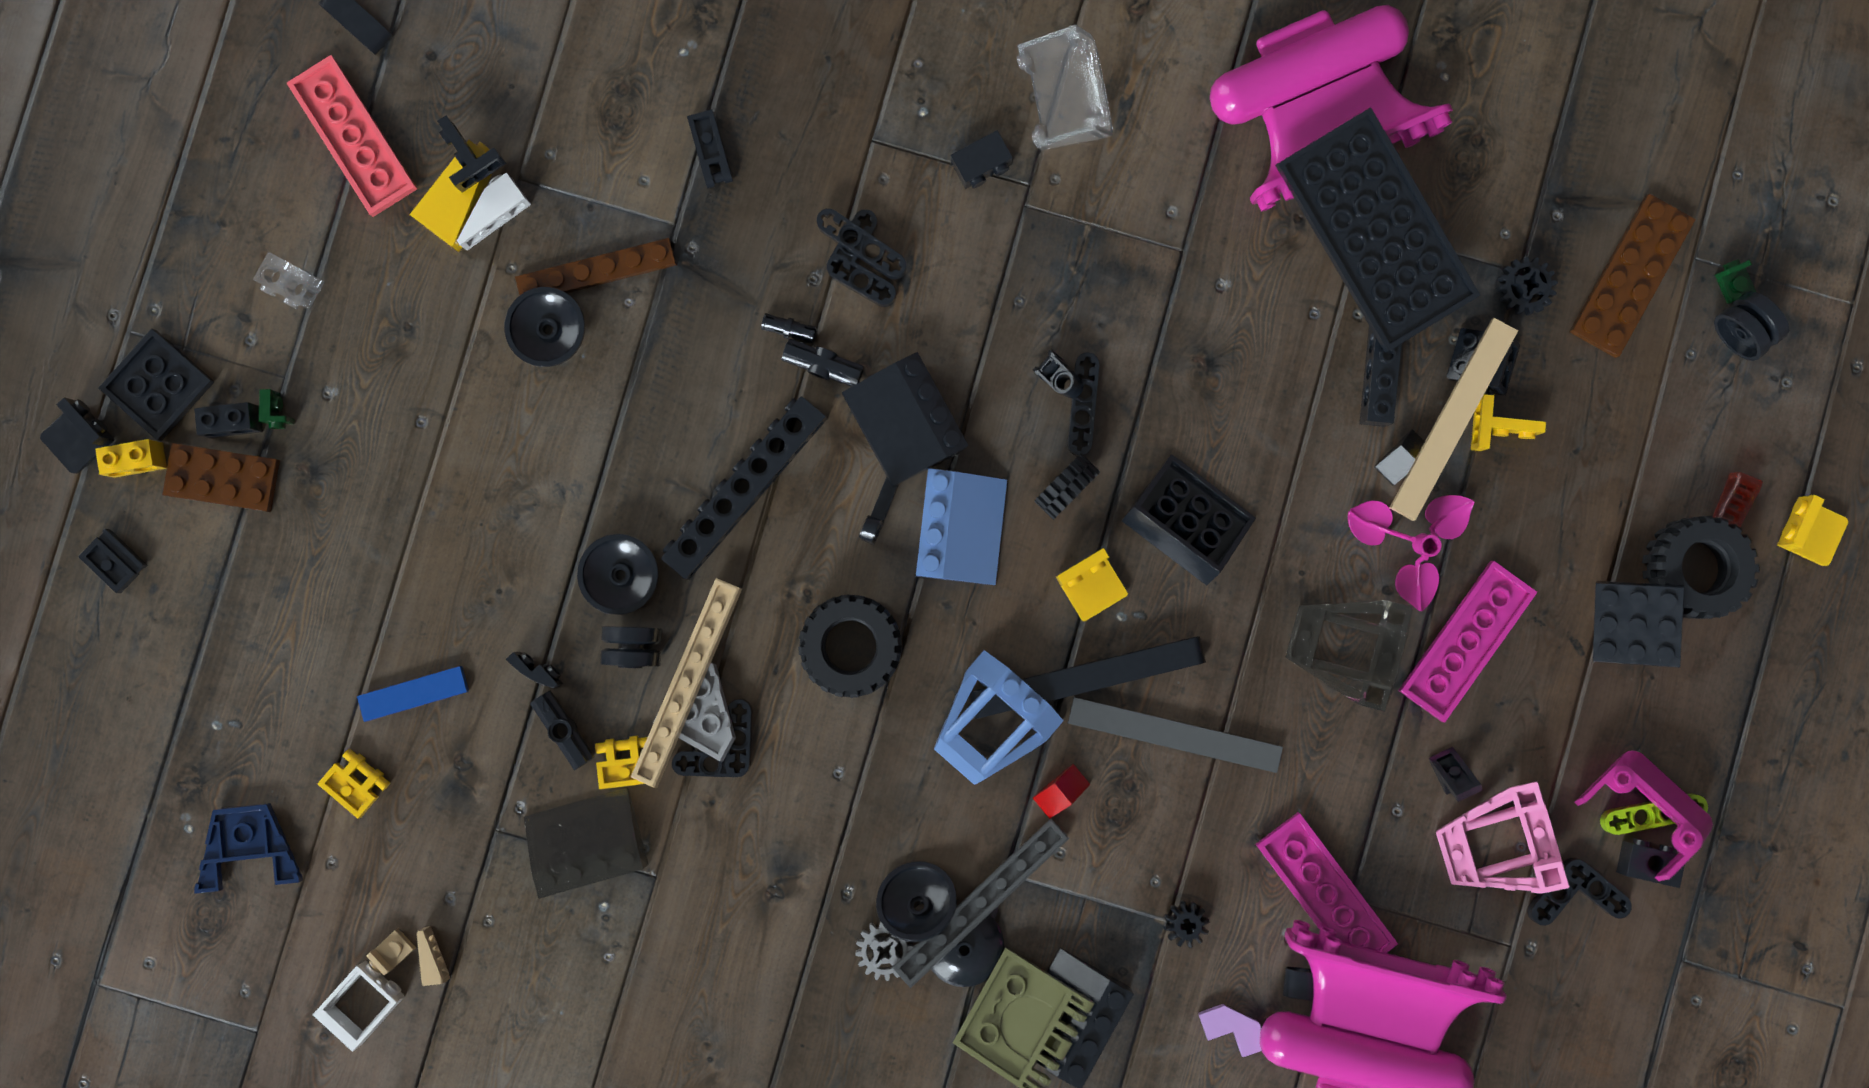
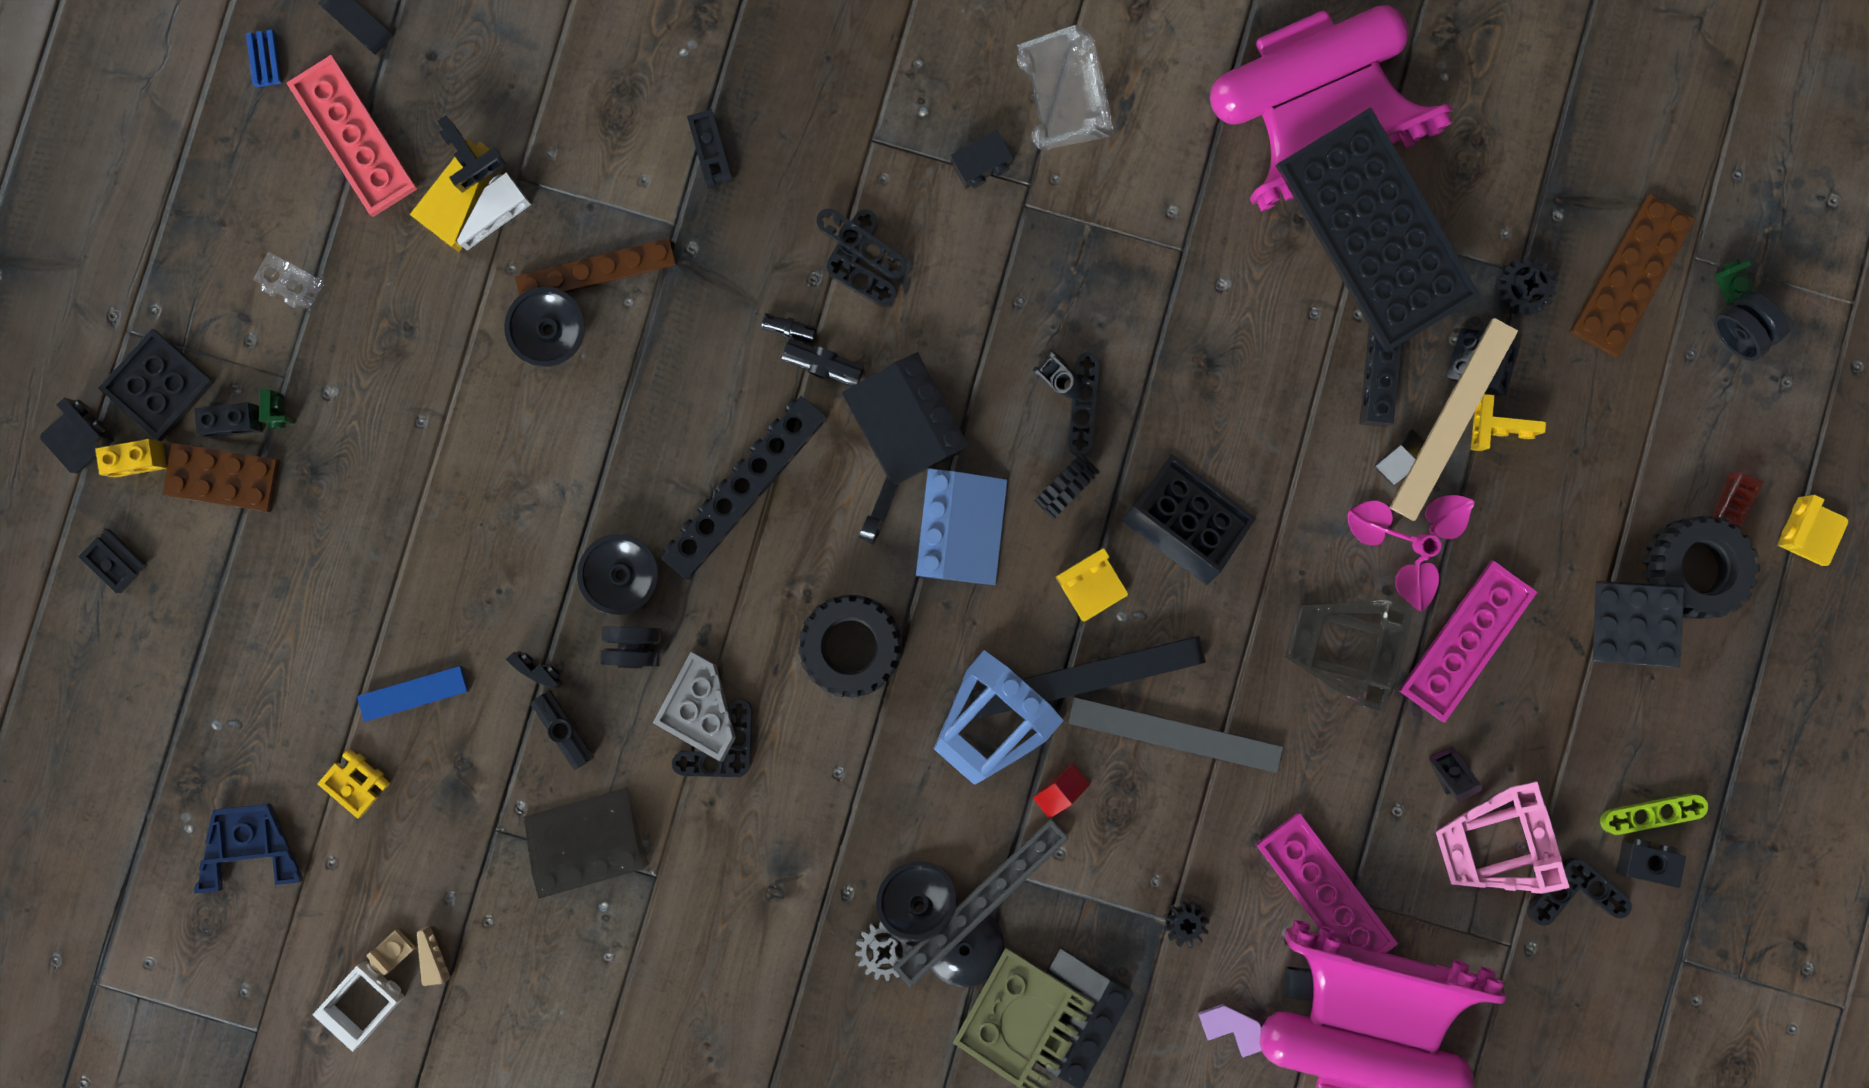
(253, 58): none -> blue tile
(618, 771): yellow plate -> none
(686, 683): tan tile -> none
(1693, 823): dark pink windscreen -> none

